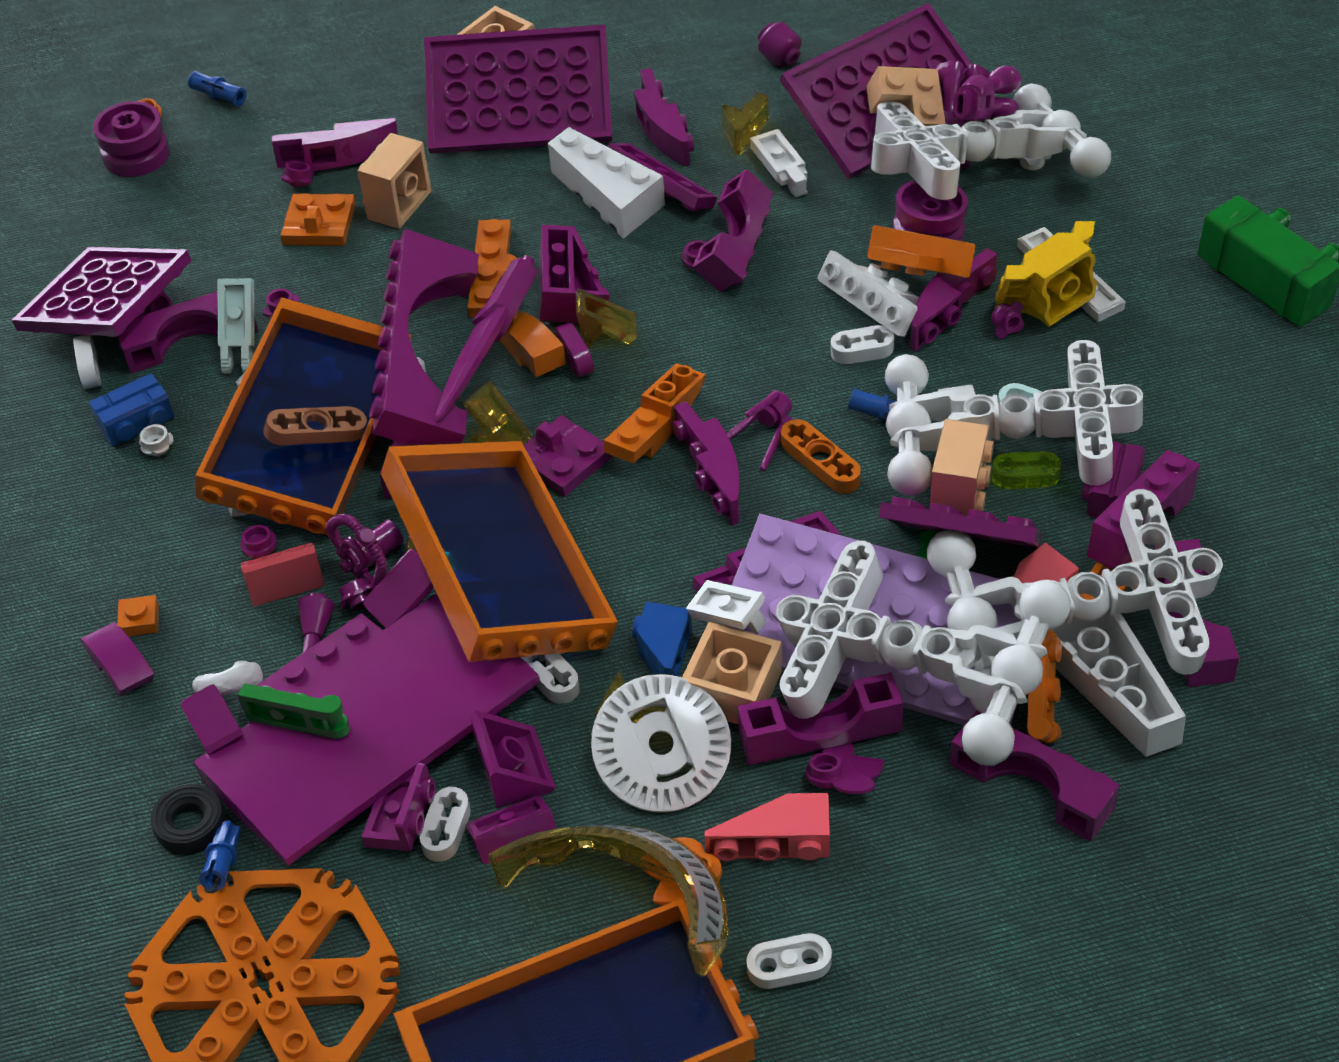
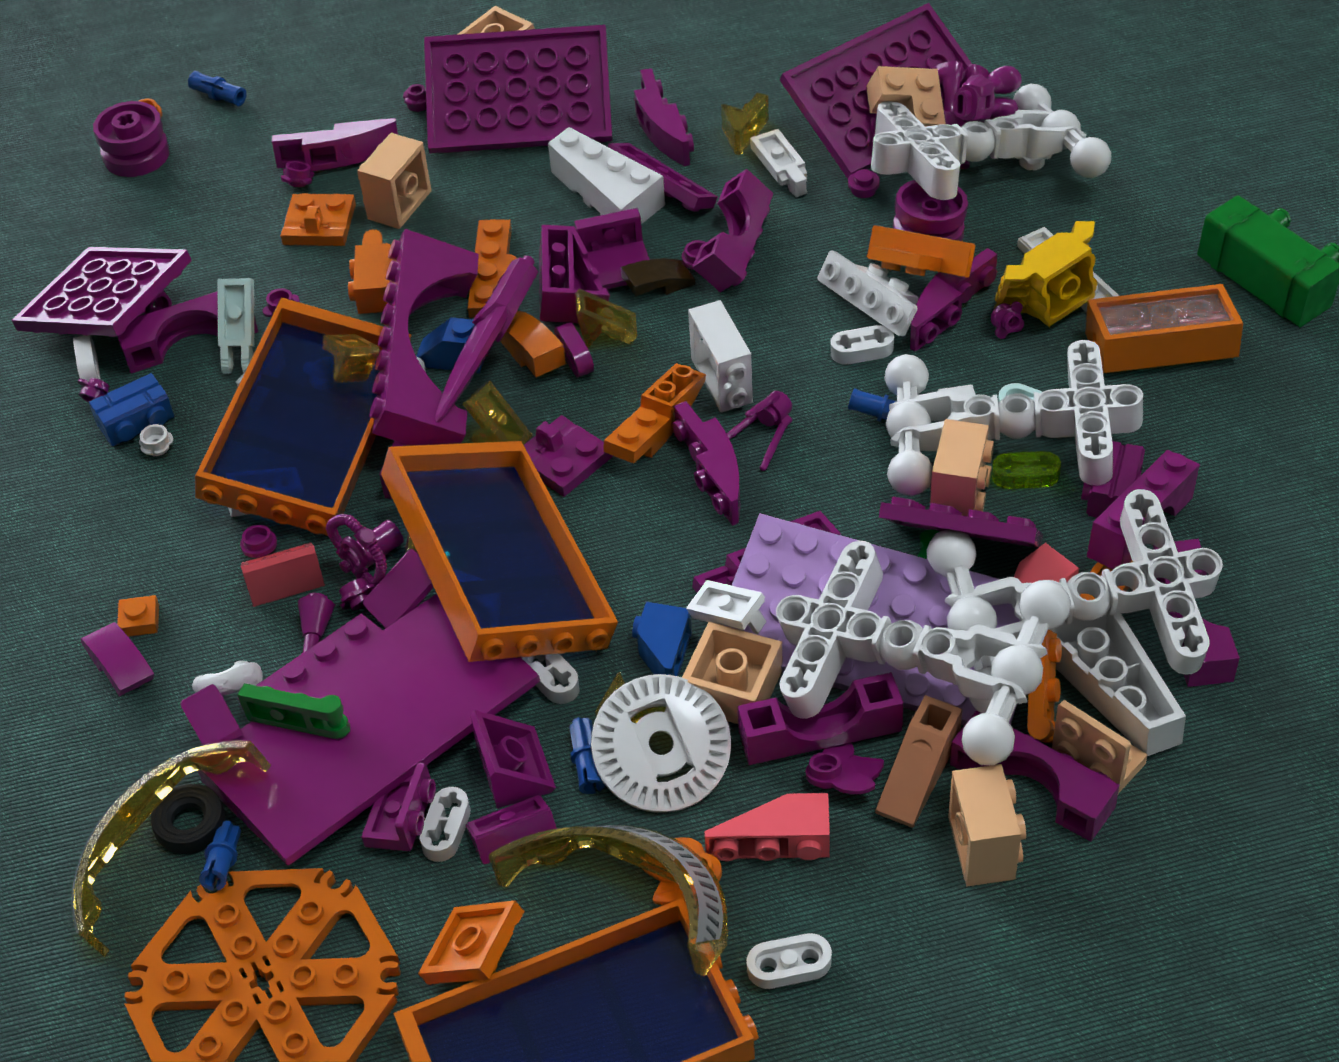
(92, 389): none -> magenta plate
(132, 810): none -> clear yellow windscreen
(340, 425): nougat beam -> none
(352, 356): none -> clear yellow slope
(369, 273): none -> orange hinge
(415, 97): none -> magenta plate
(444, 344): none -> blue slope
(471, 943): none -> orange hinge
(581, 755): none -> blue axle
(612, 243): none -> magenta bracket
(657, 273): none -> dark brown slope
(721, 356): none -> white window
(779, 44): magenta head -> none
(823, 469): orange beam -> none
(863, 183): none -> magenta plate
(920, 761): none -> nougat slope
(986, 824): none -> light nougat brick
(1096, 745): none -> light nougat bracket
(1164, 328): none -> orange brick

